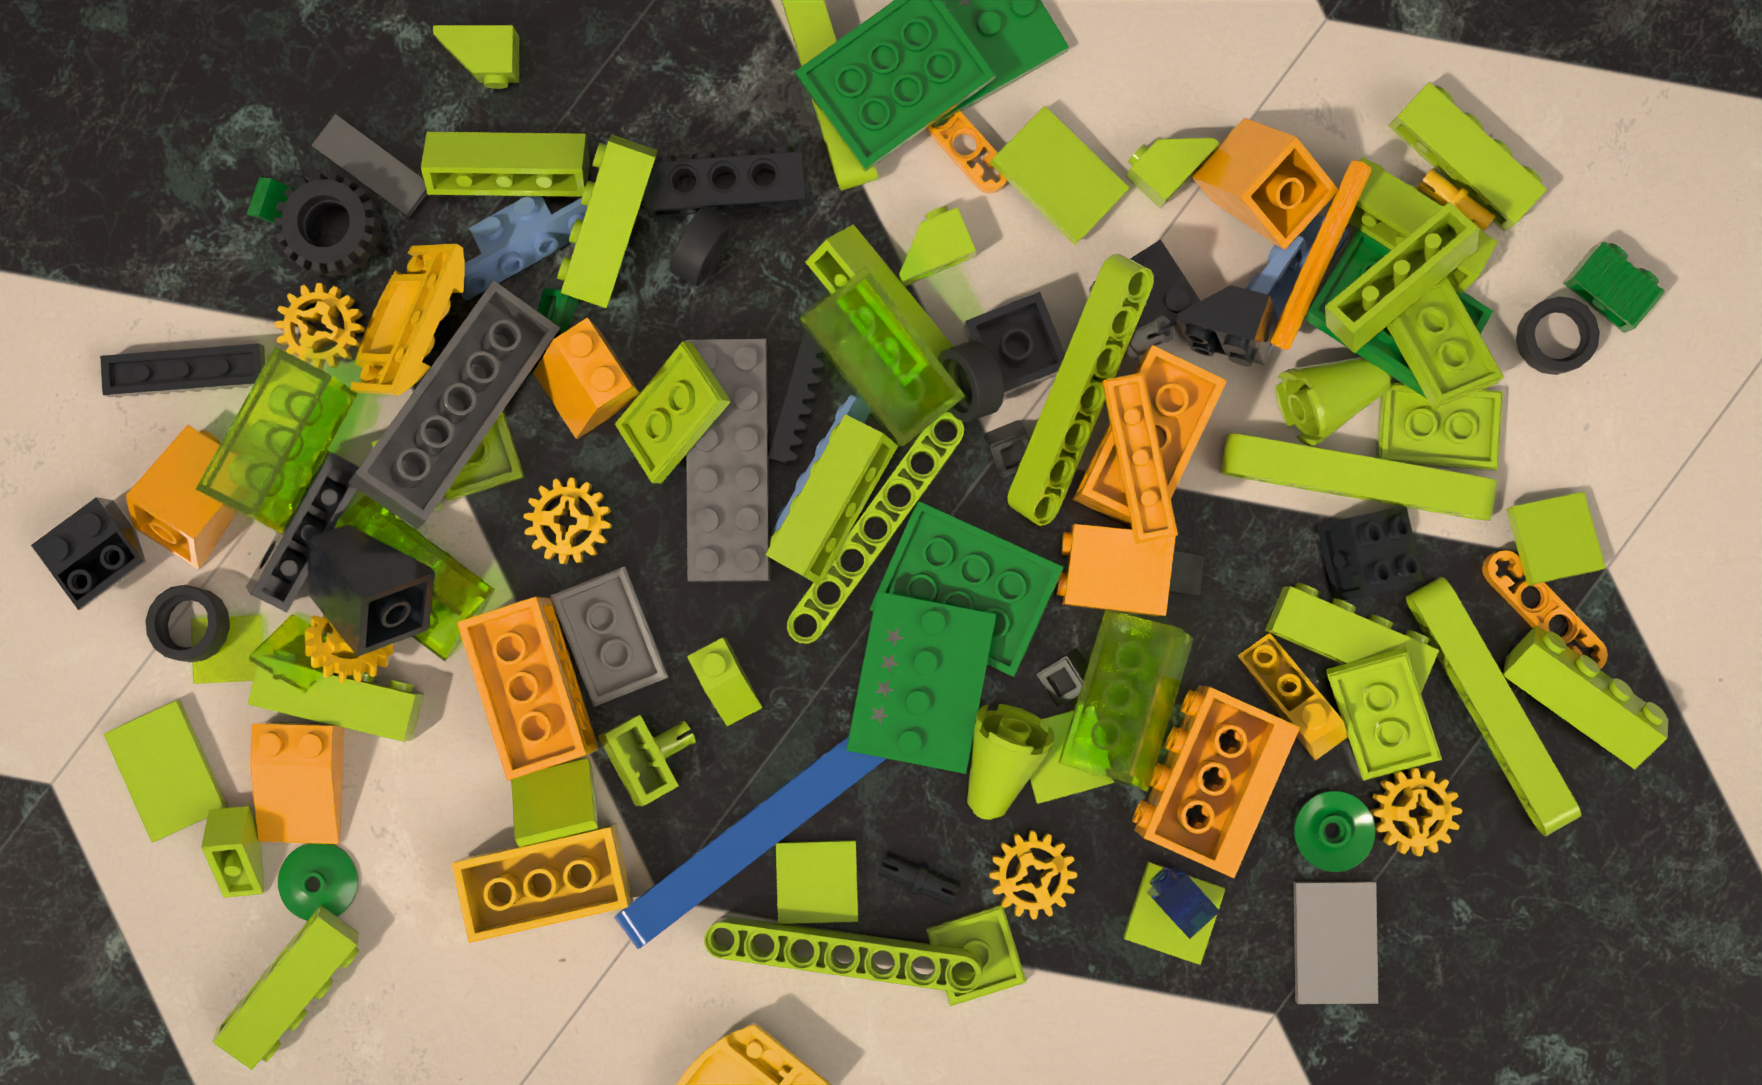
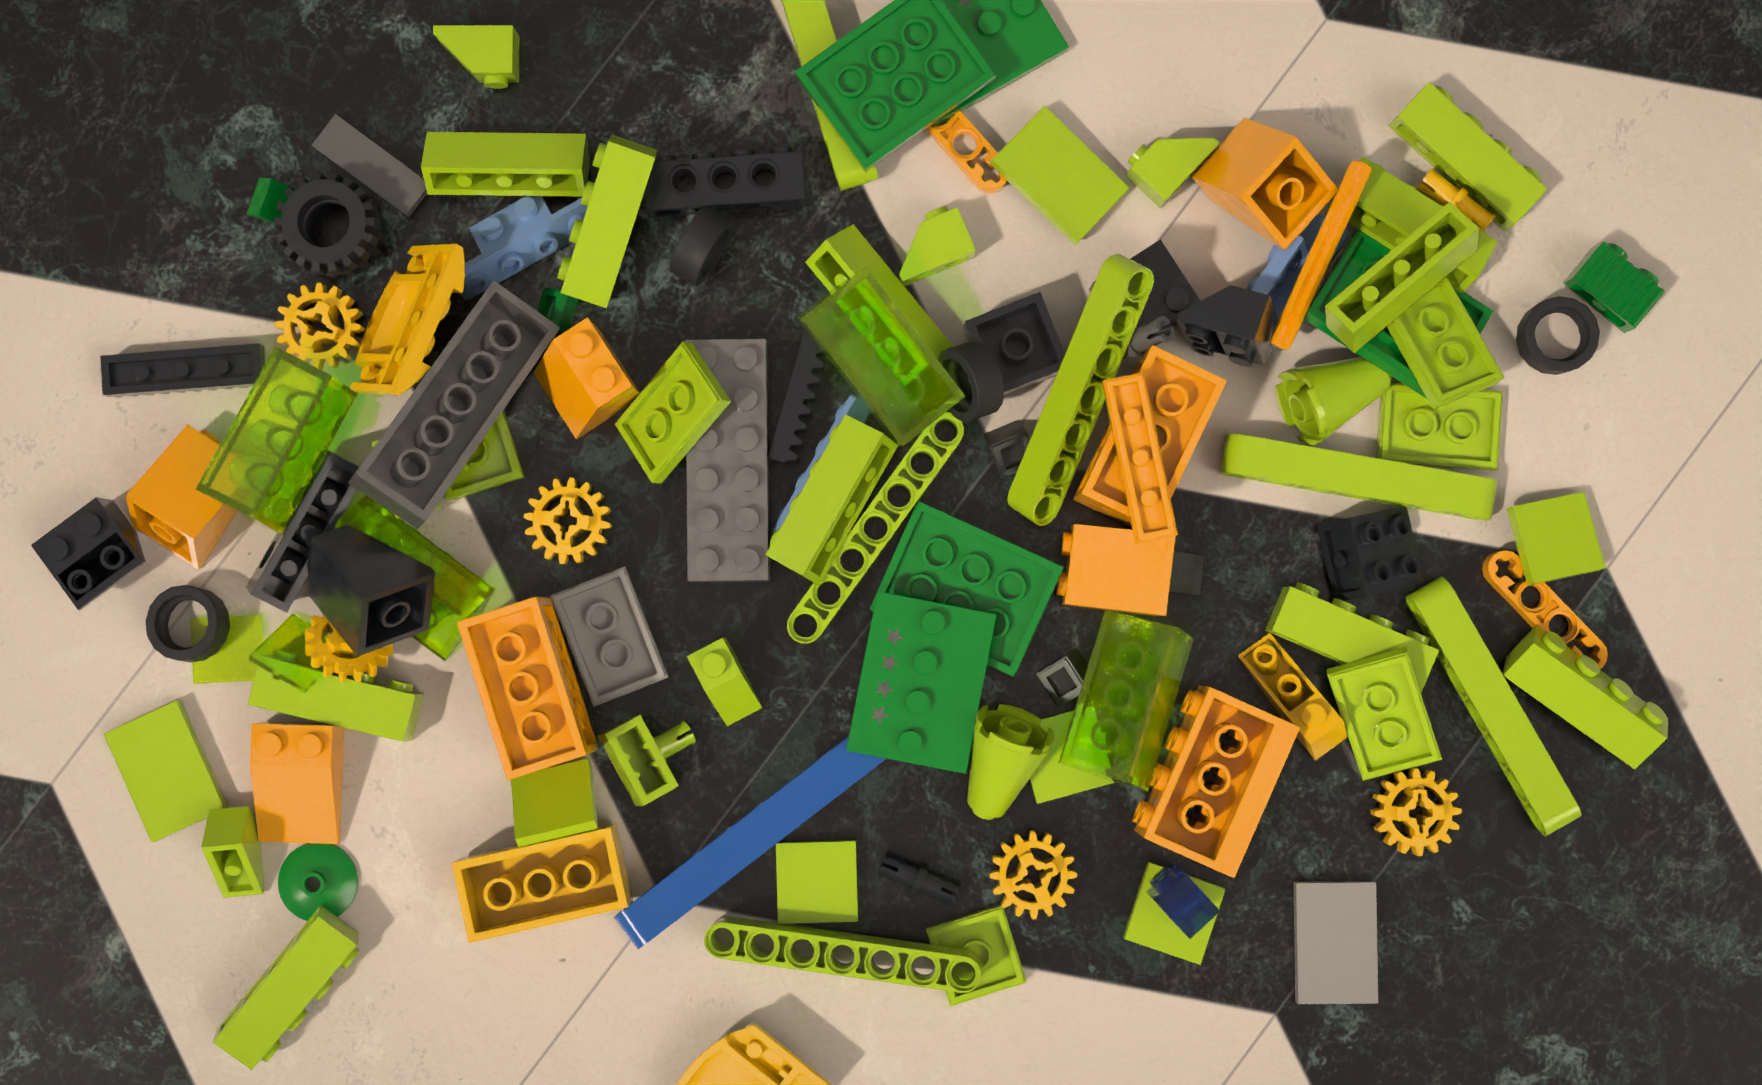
(1353, 837): green dish -> none

